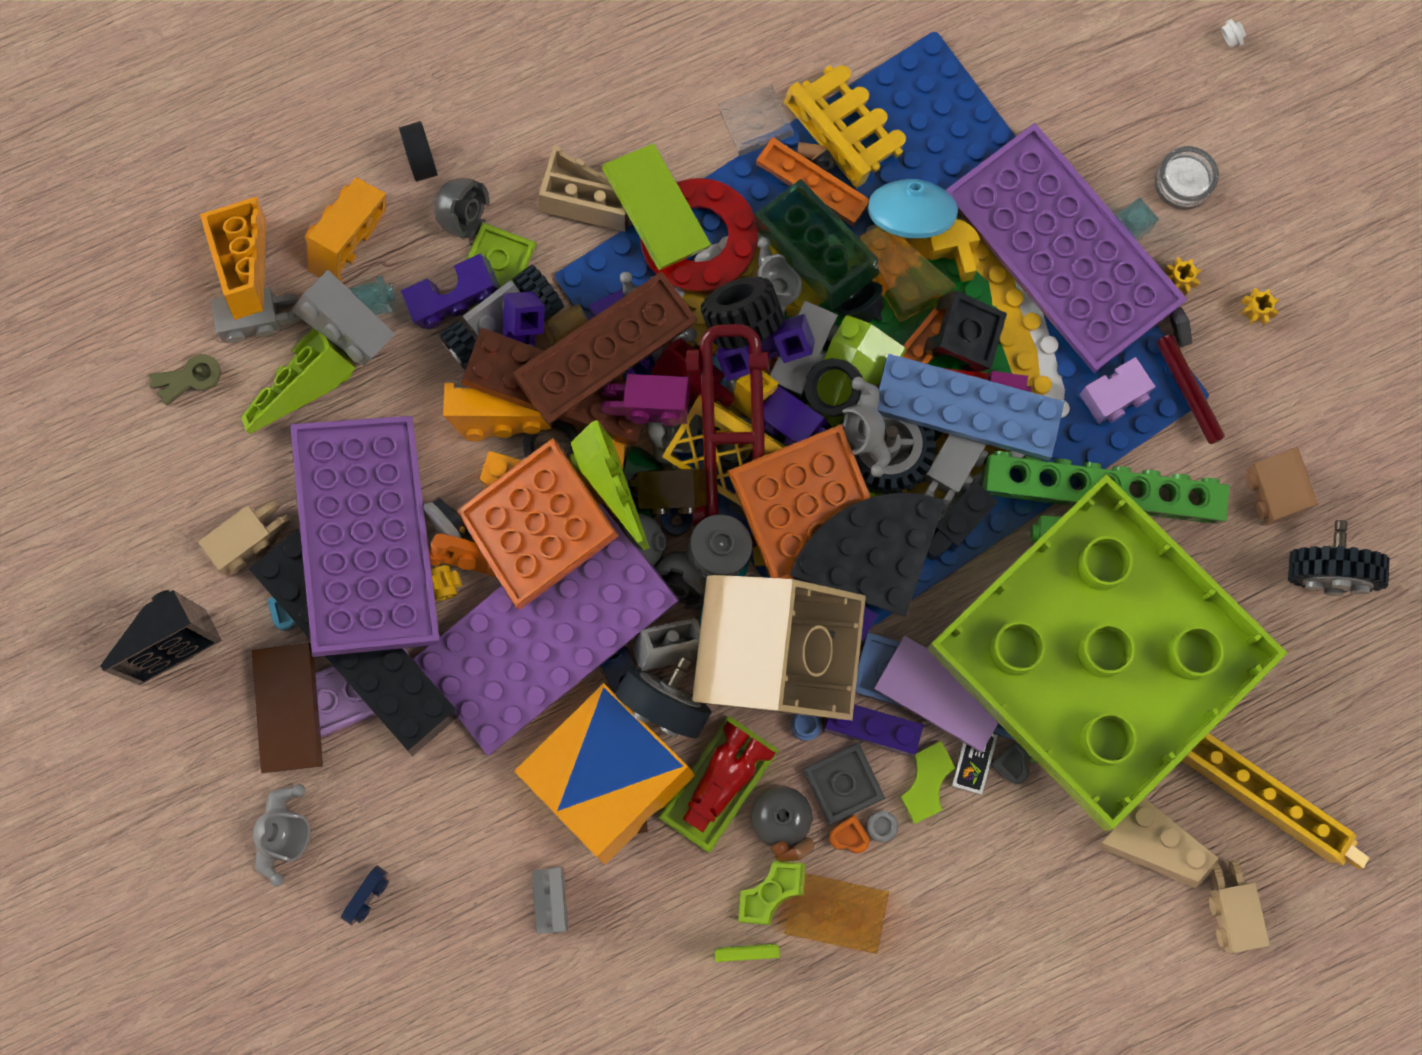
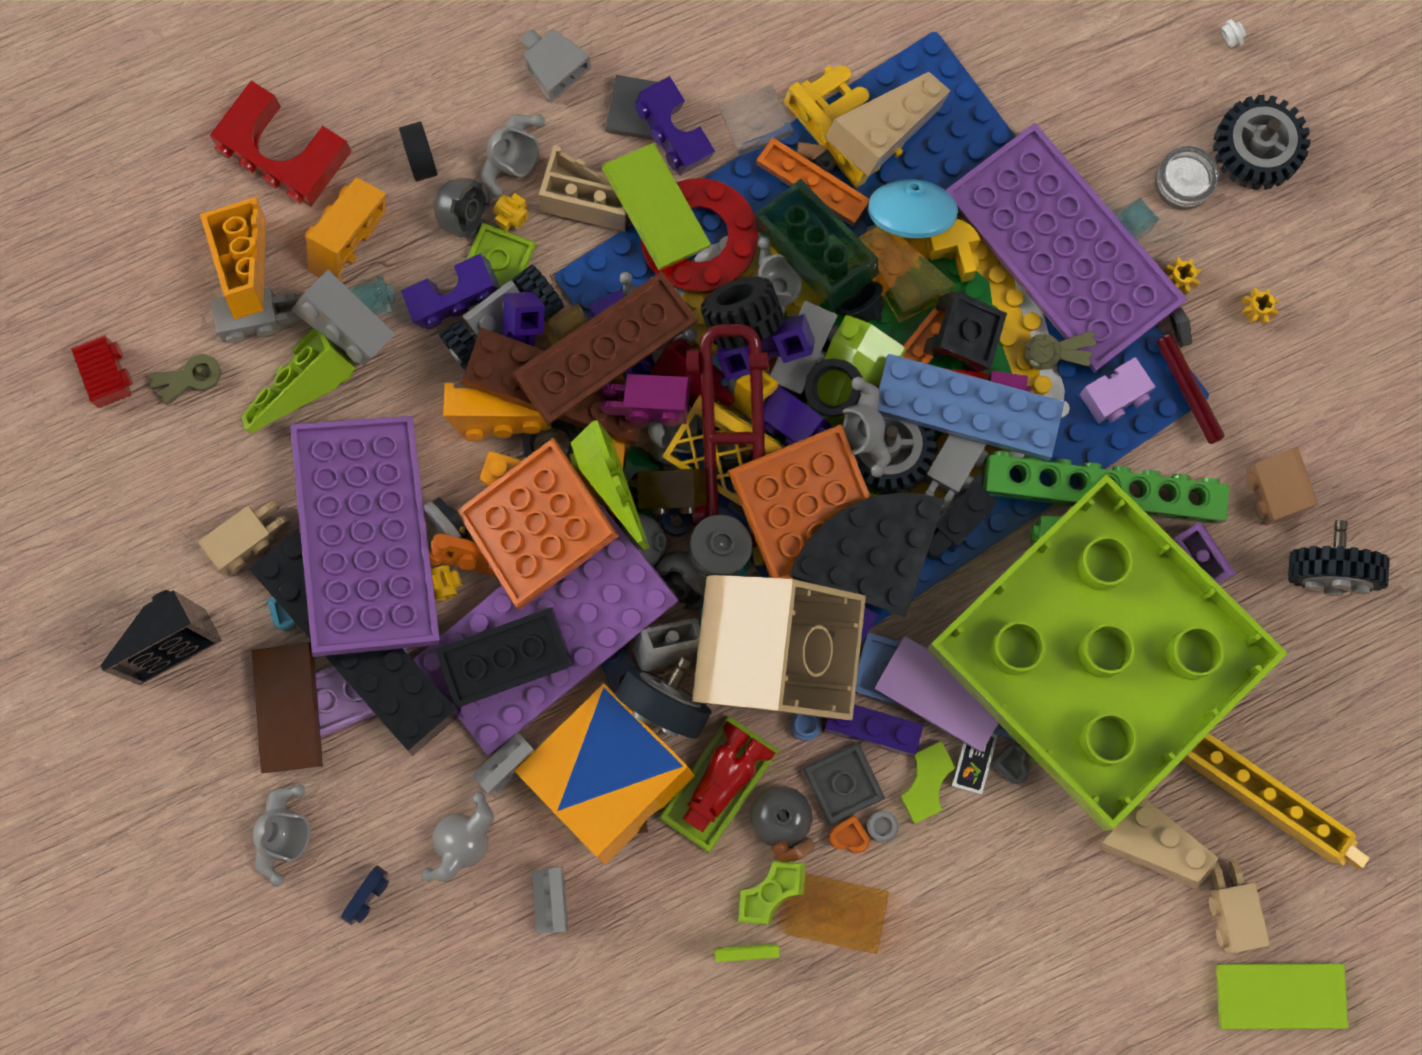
(102, 371): none -> red brick
(302, 176): none -> red arch
(460, 840): none -> light grey piece
(500, 768): none -> light grey bracket
(504, 657): none -> black plate
(511, 151): none -> light grey piece
(511, 212): none -> yellow gear
(554, 62): none -> light grey torso
(622, 114): none -> dark grey tile
(682, 148): none -> dark purple arch
(885, 123): none -> tan wedge
(1045, 351): none -> olive piece
(1205, 552): none -> medium lavender brick
(1261, 142): none -> wheel
(1282, 996): none -> lime tile

